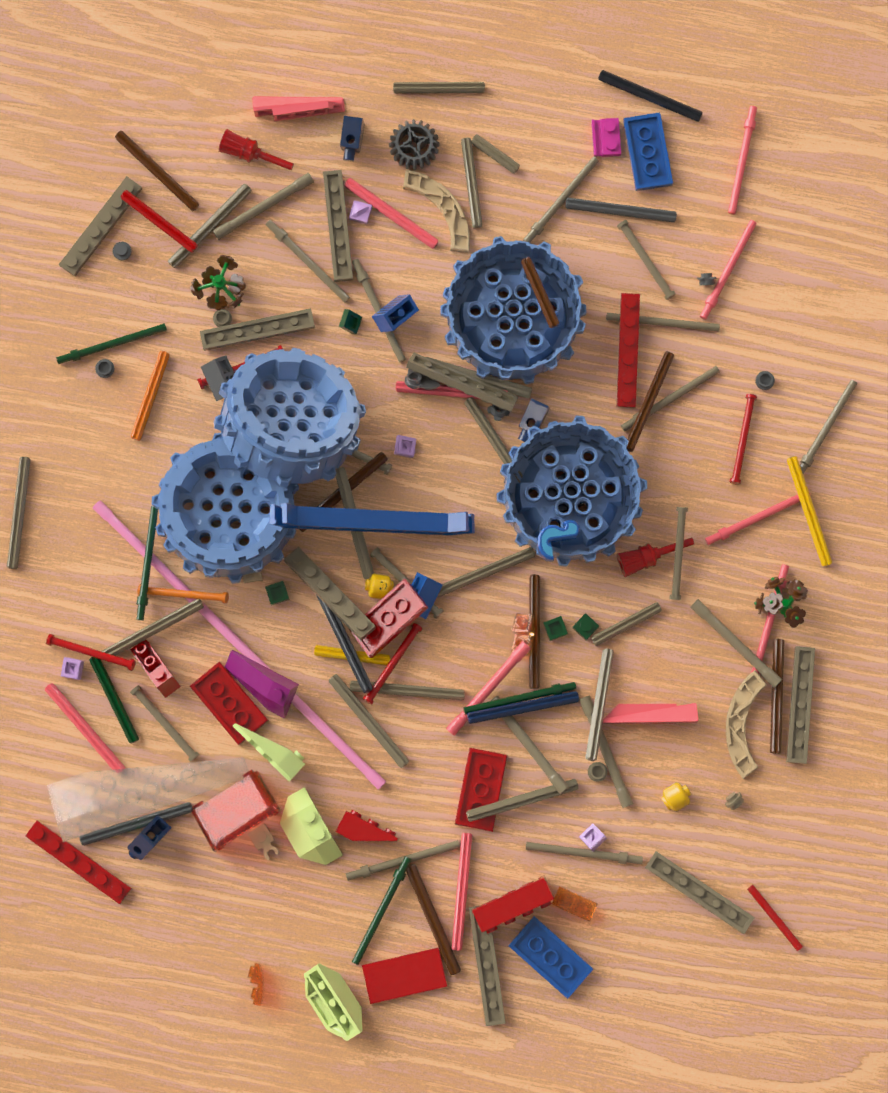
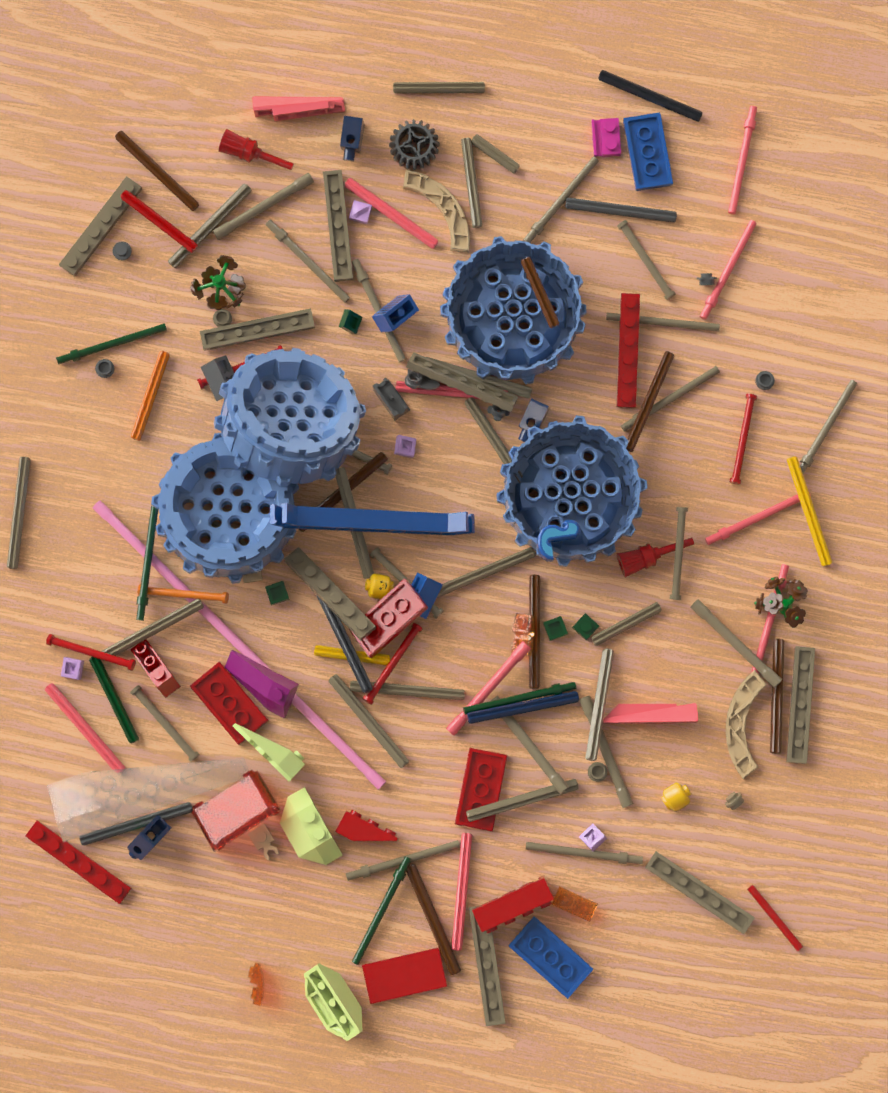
(390, 399): none -> dark grey hinge

